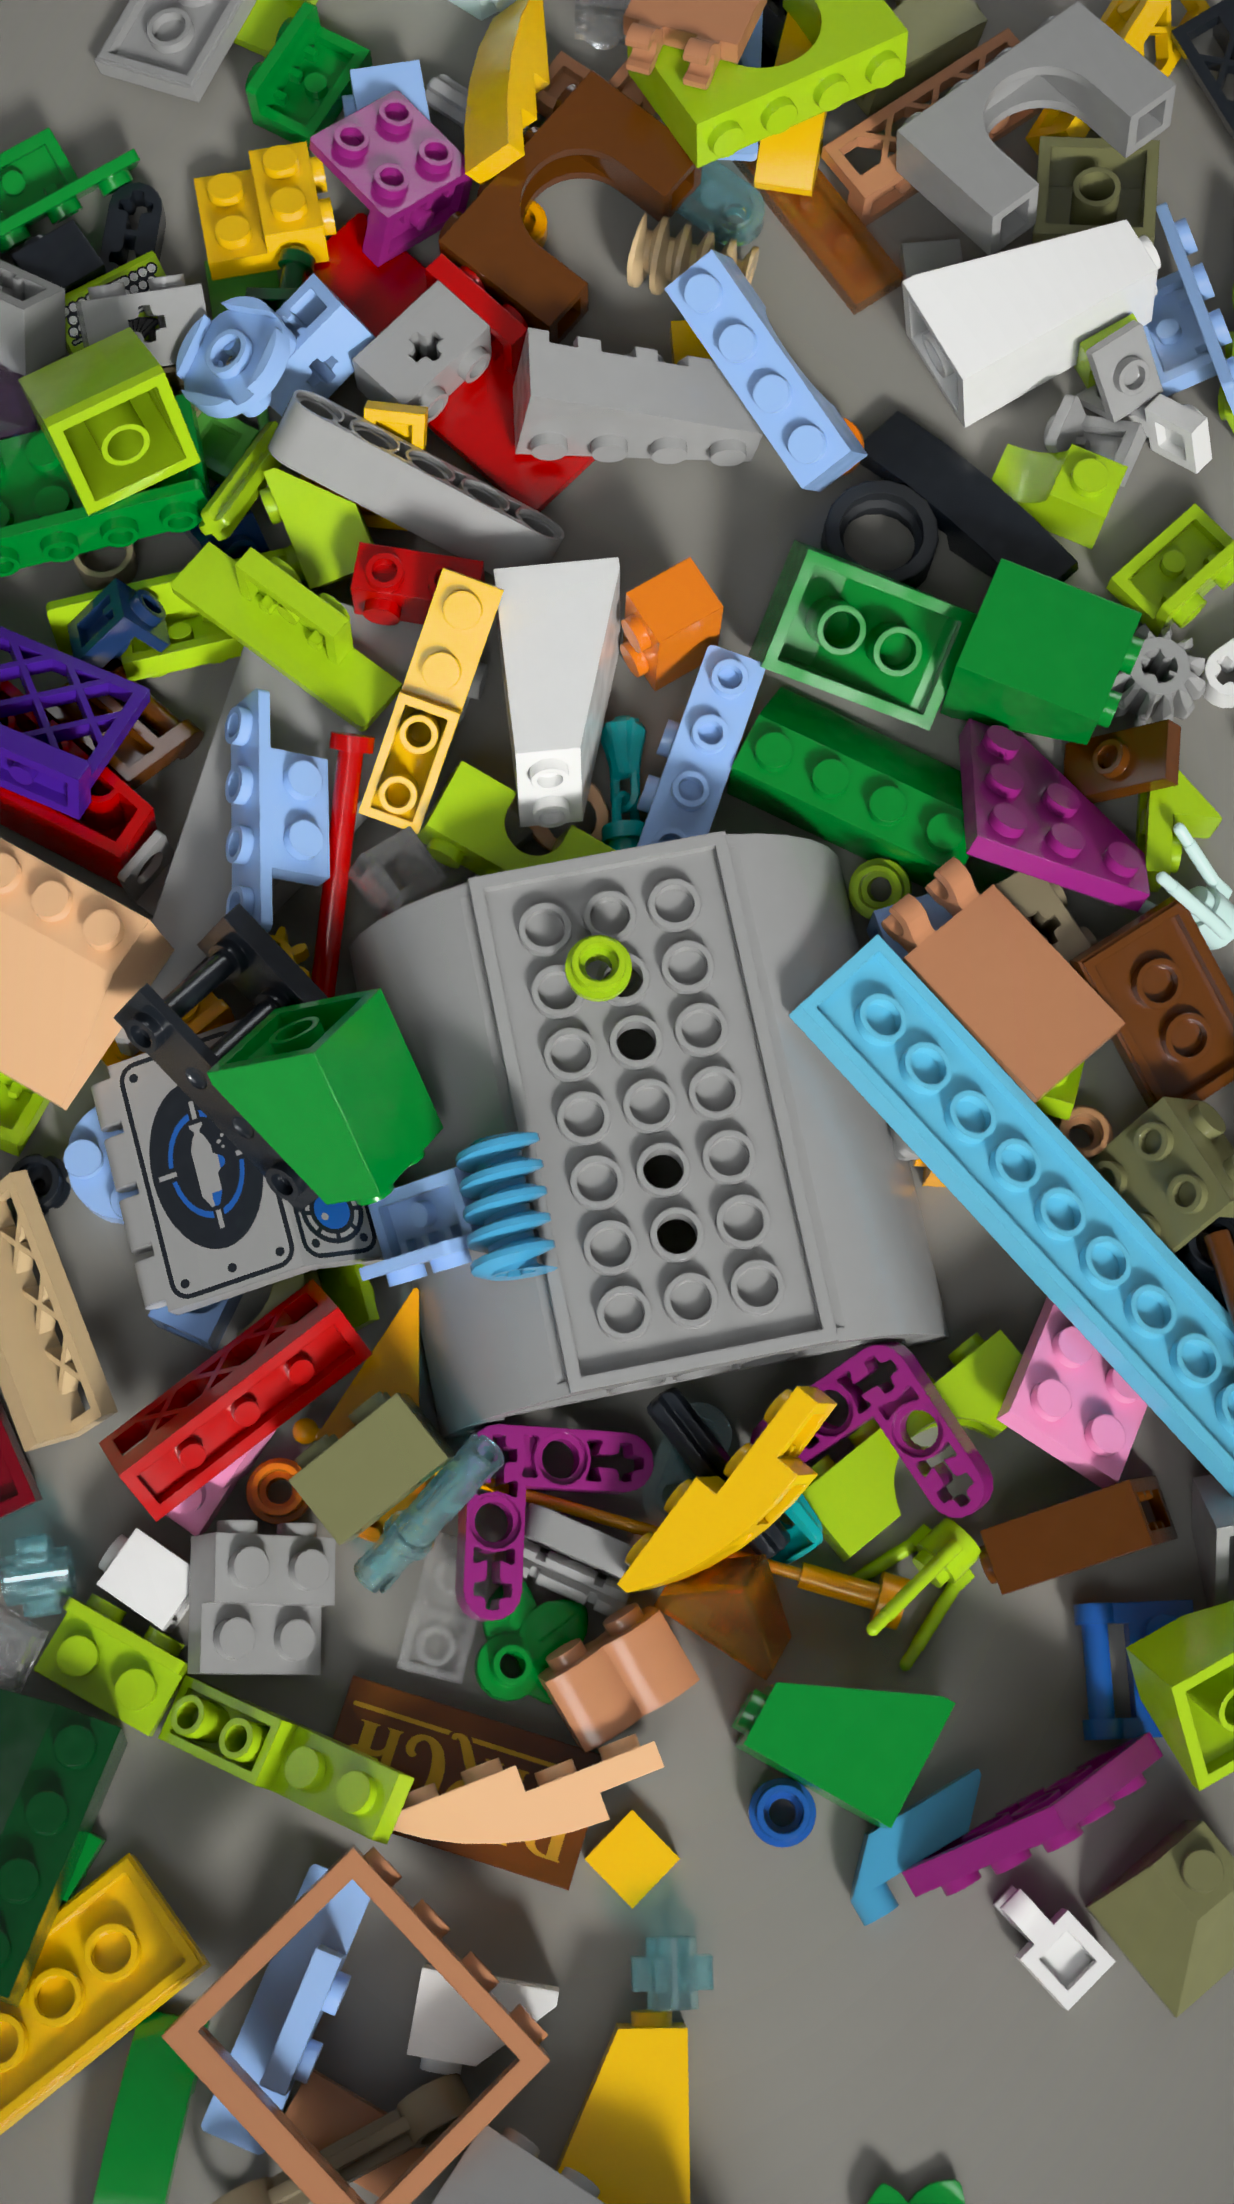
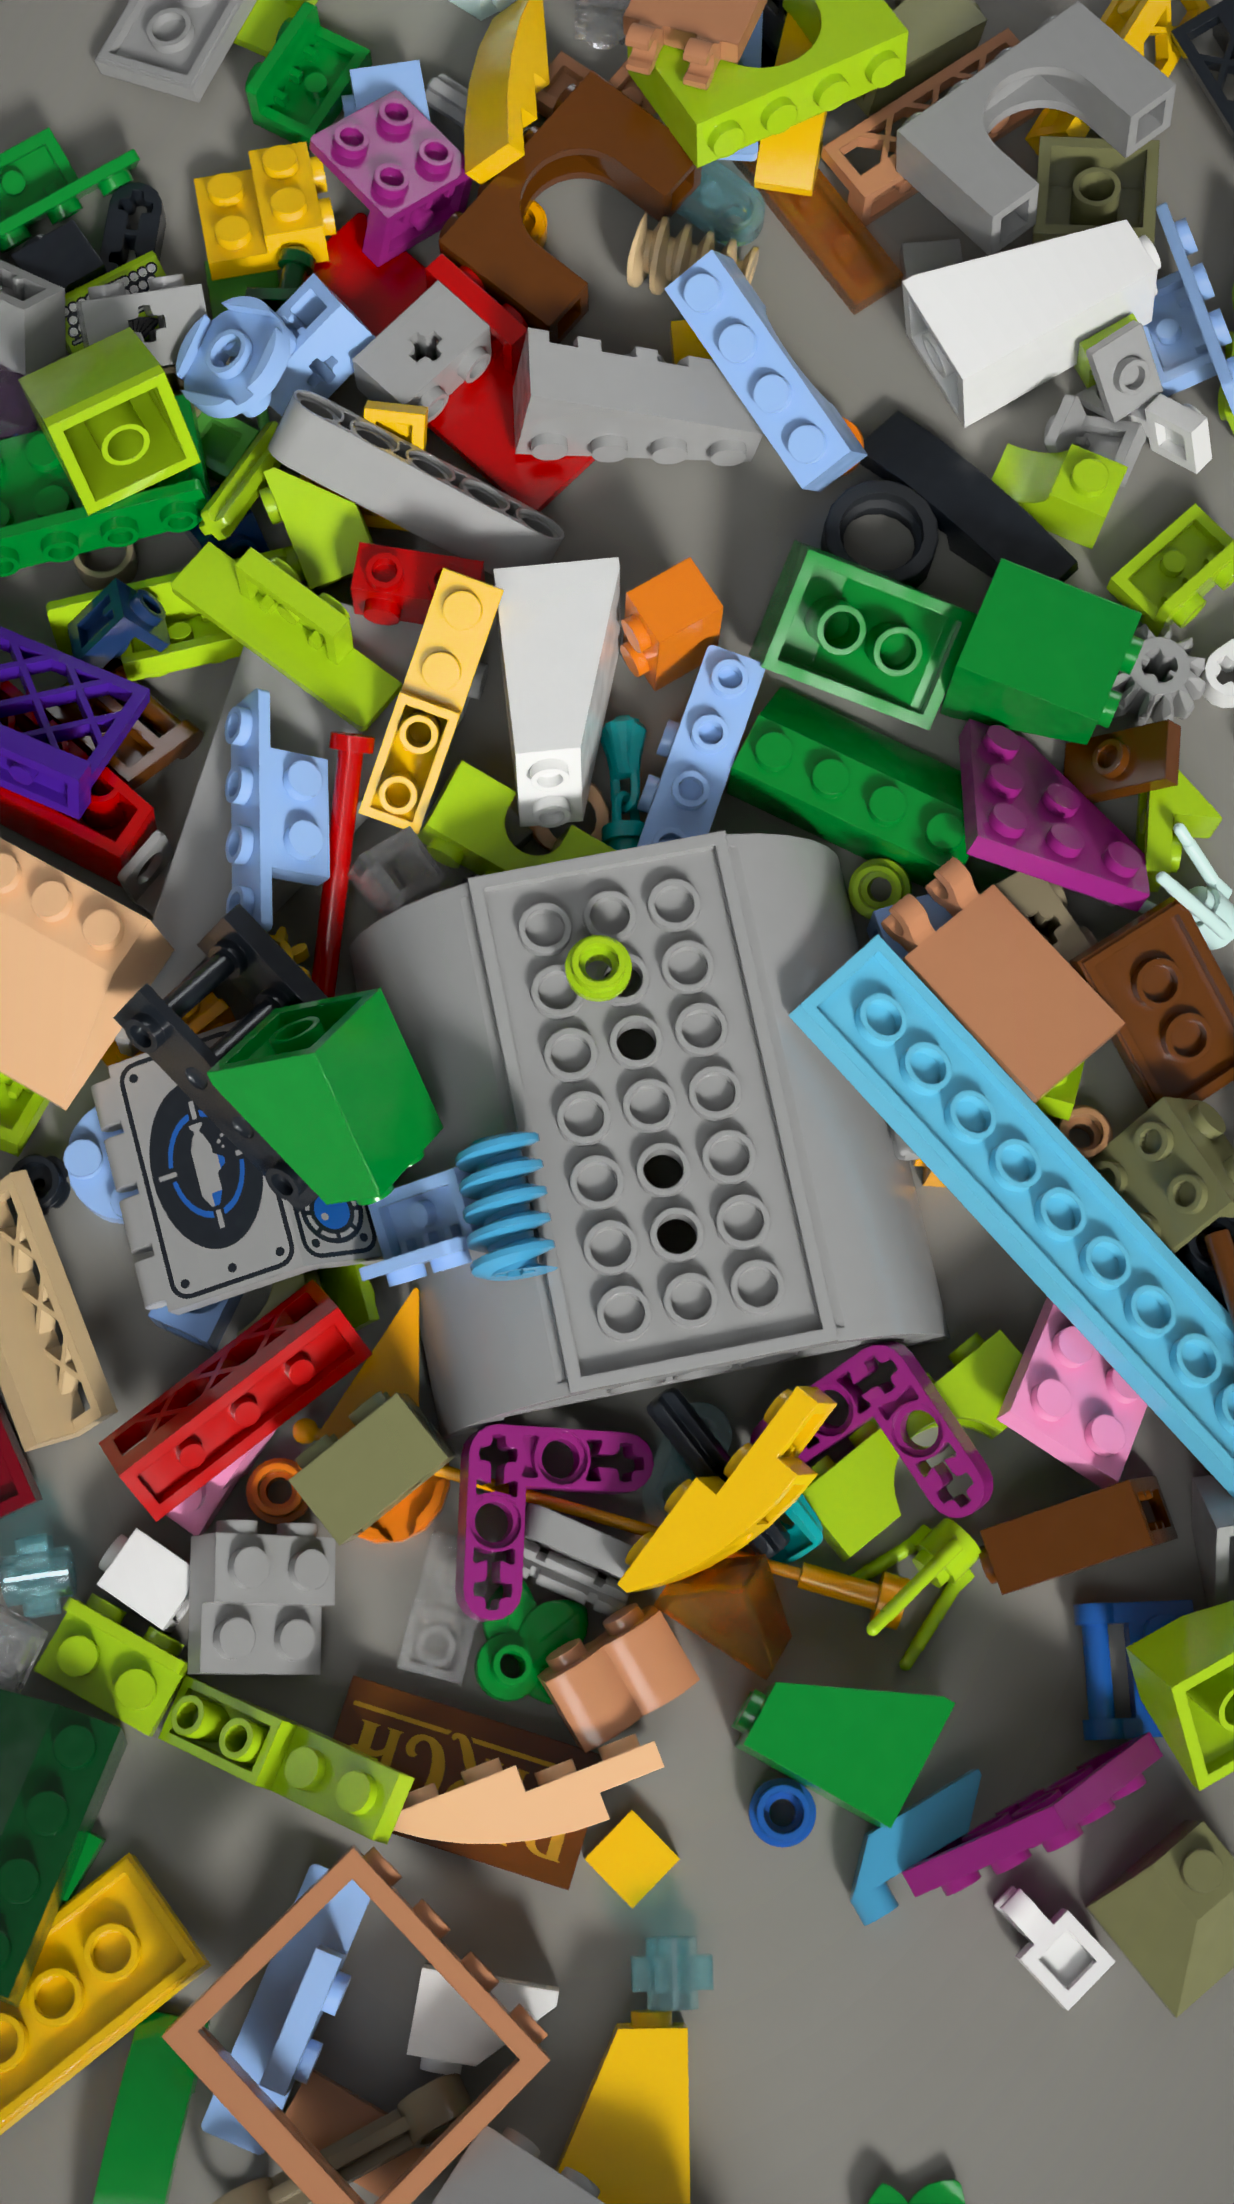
(412, 1531): clear light blue pin -> none

